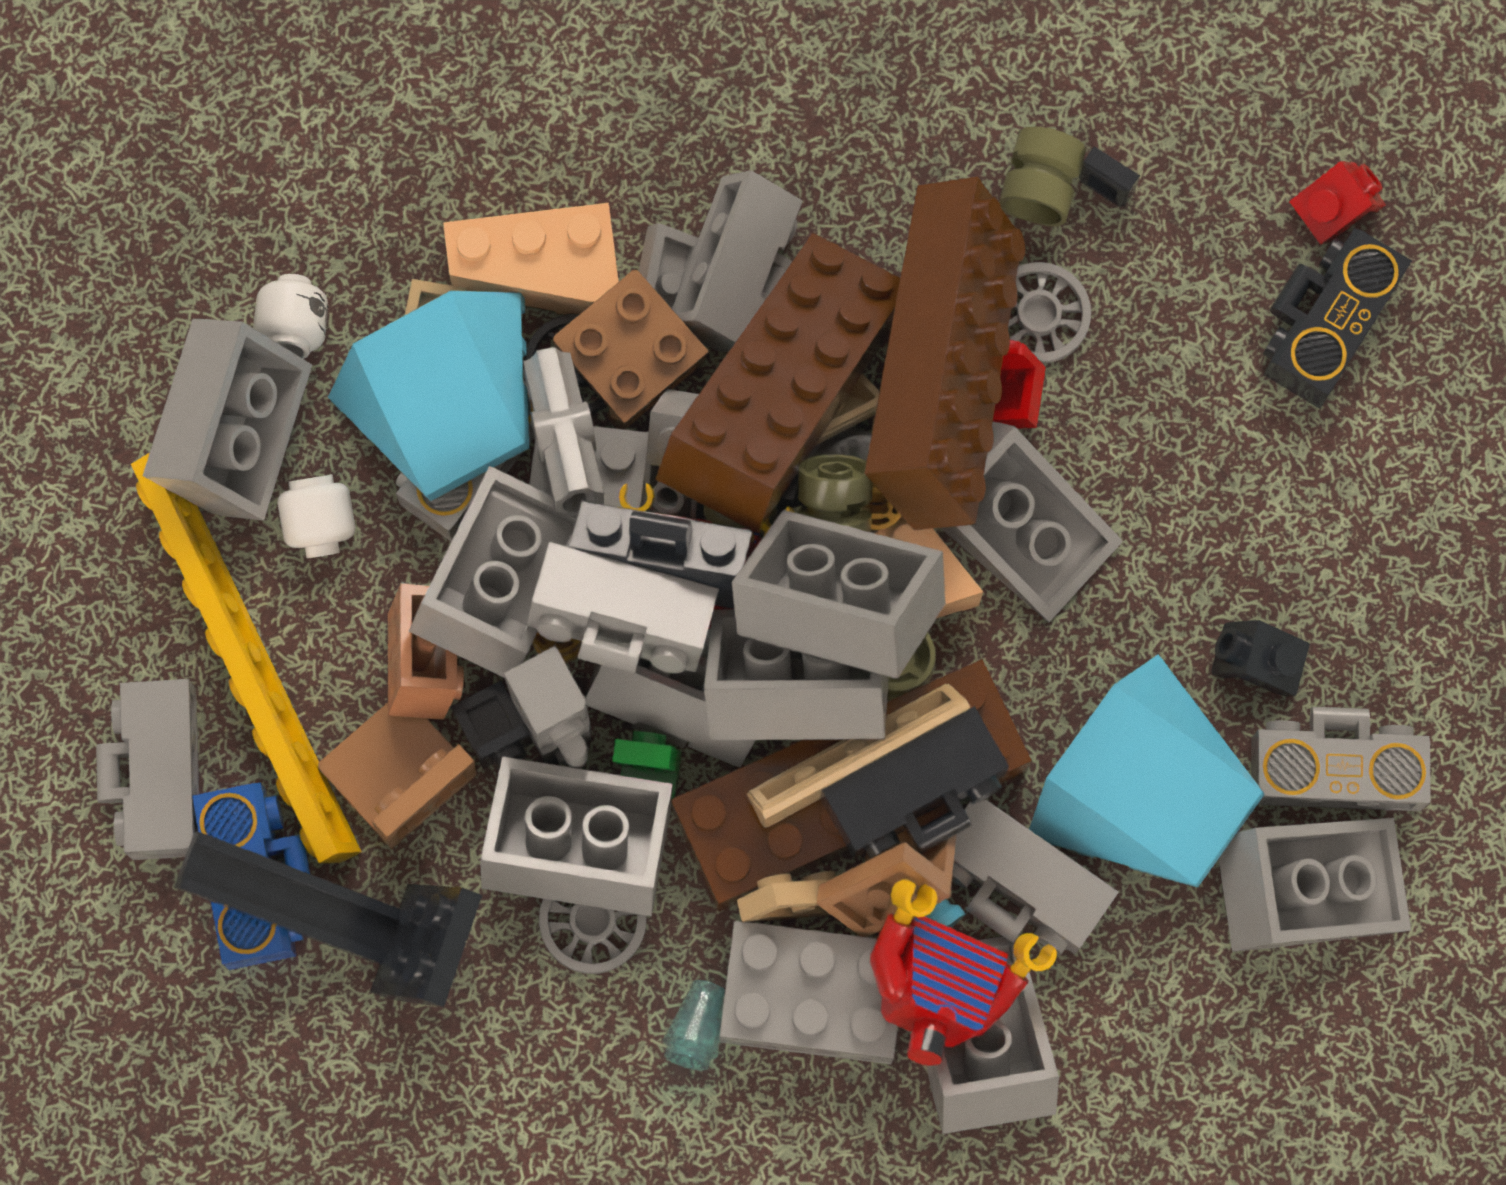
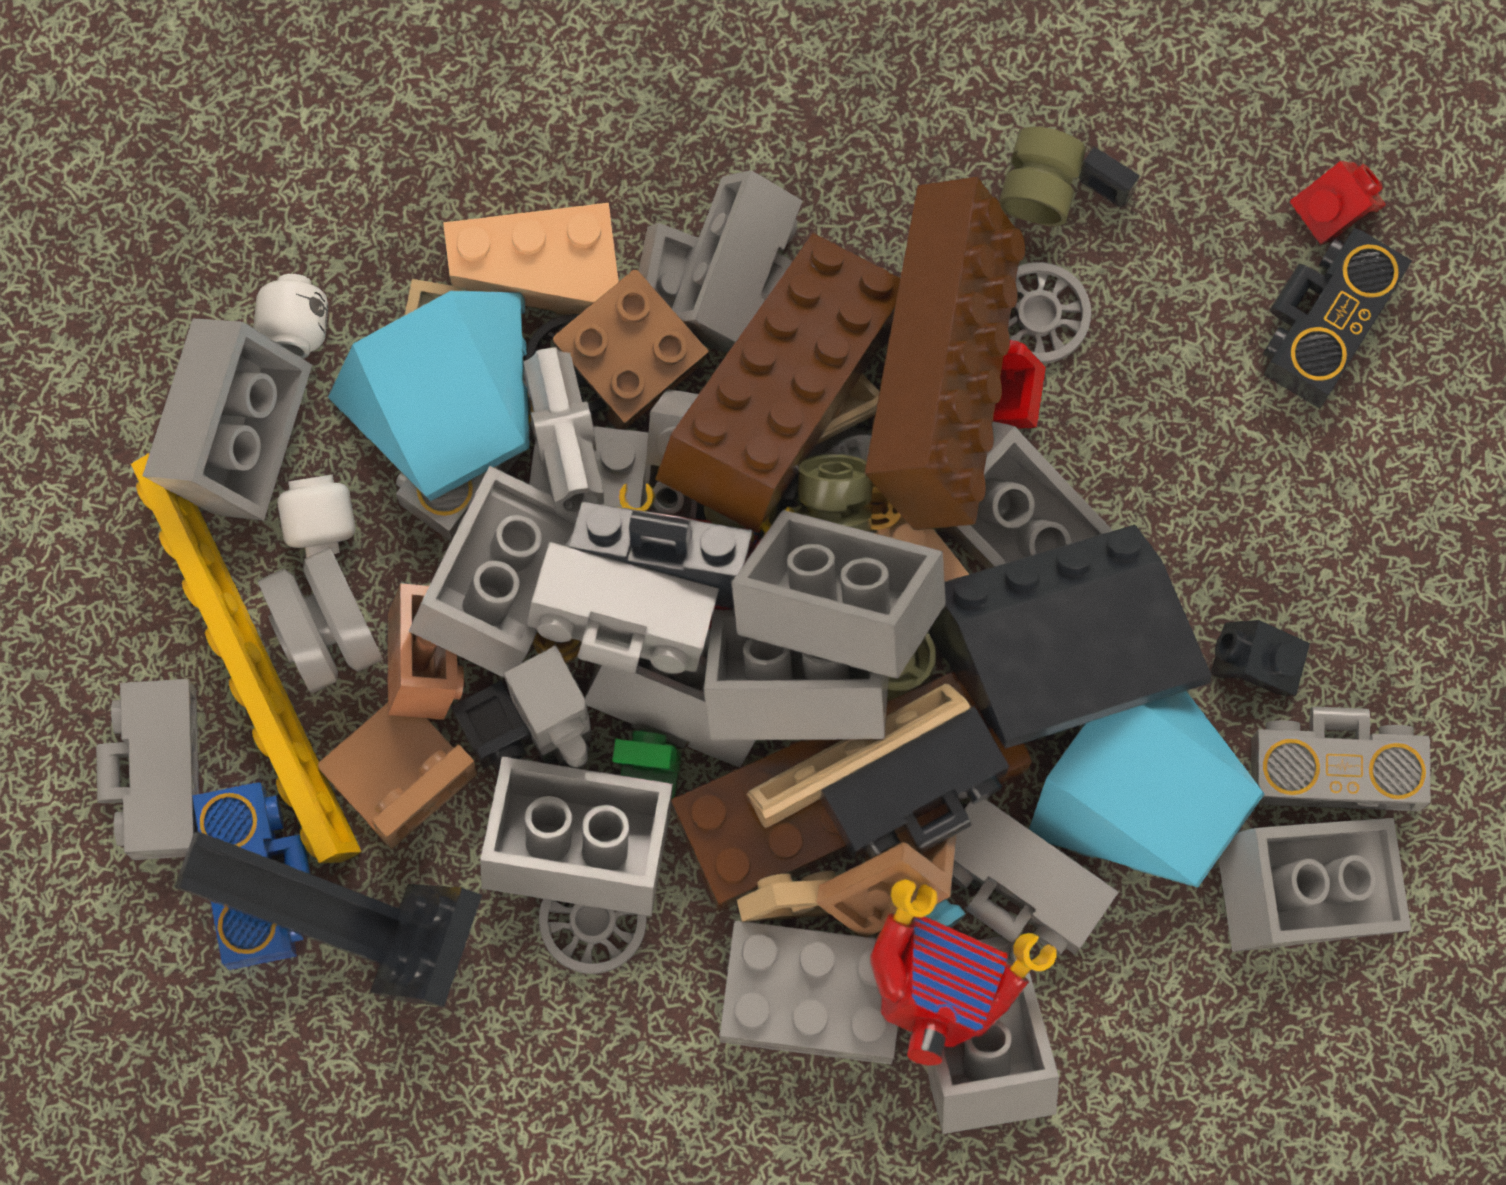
(319, 620): none -> light grey wheel
(696, 1027): clear light blue cone -> none
(1068, 636): none -> black slope

